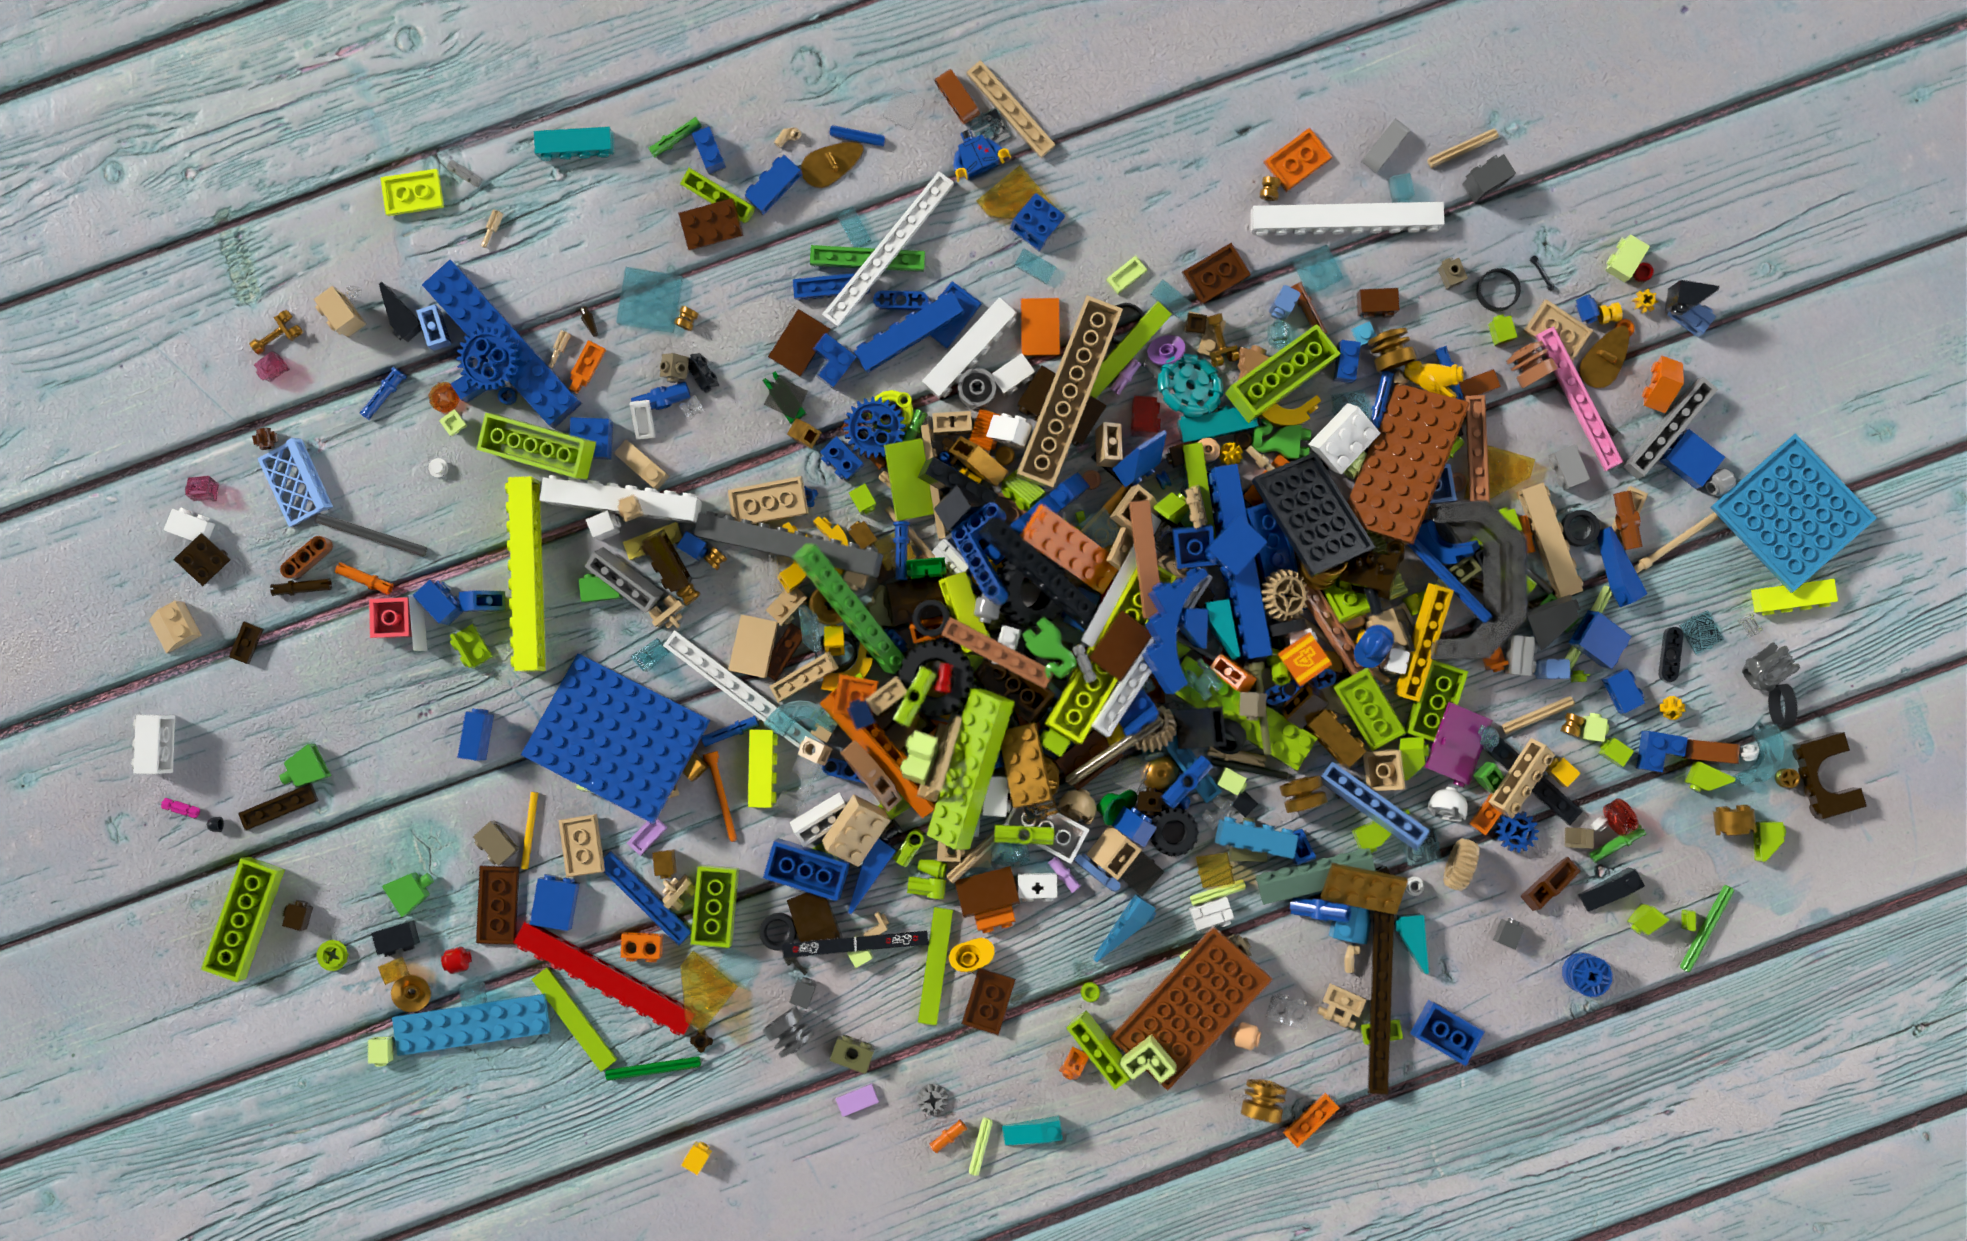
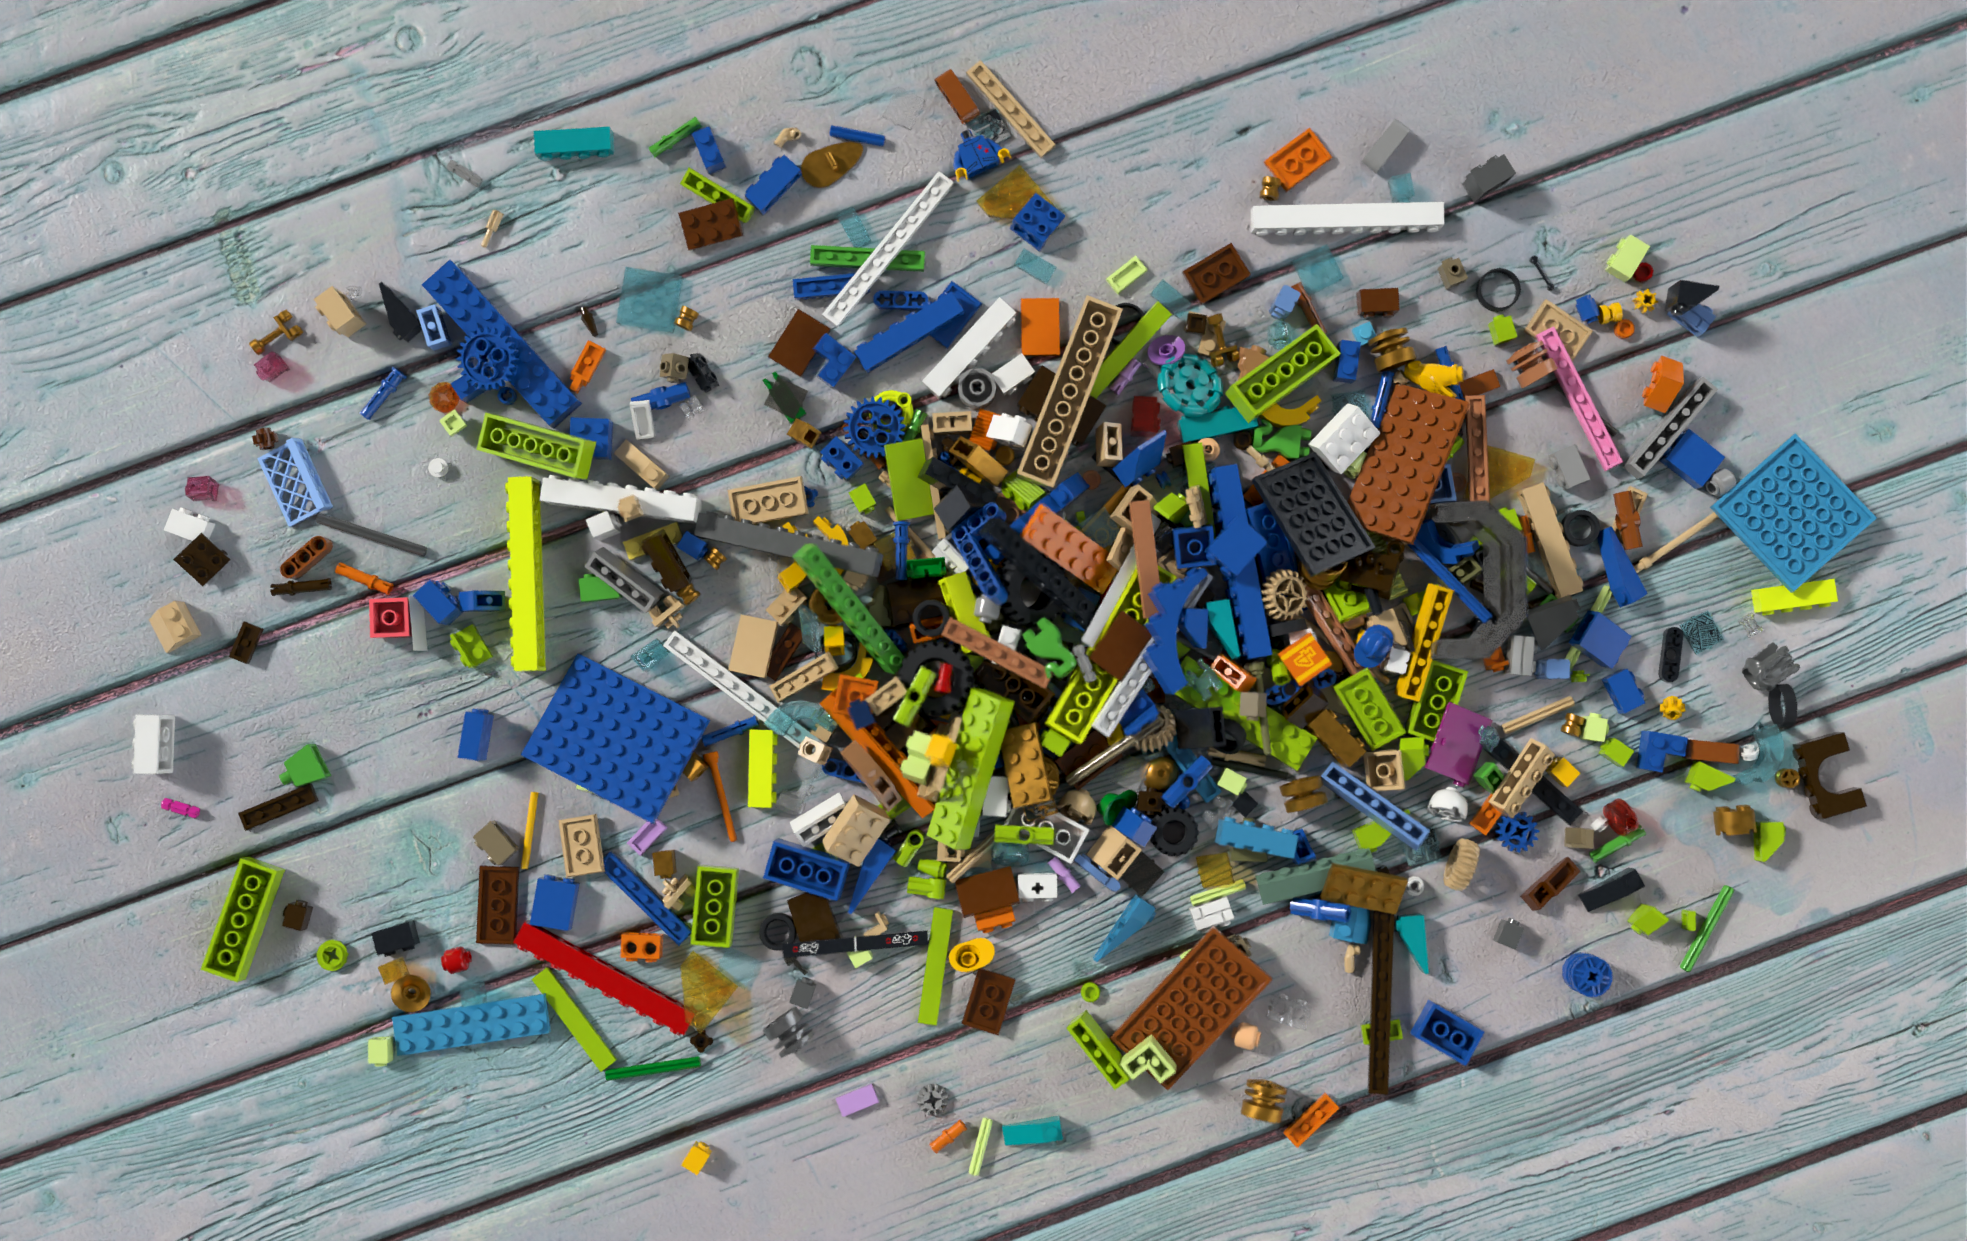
(215, 824): black hinge -> none
(408, 892): bright green torso -> none
(412, 192): neon yellow plate -> none
(559, 346): tan axle -> none
(841, 1056): olive brick -> none
(940, 750): none -> yellow brick
(1074, 1064): orange bracket -> none
(1230, 454): yellow gear -> none
(1344, 1000): tan plate -> none
(1462, 148): tan axle -> none
(1605, 358): pearl gold shield -> none

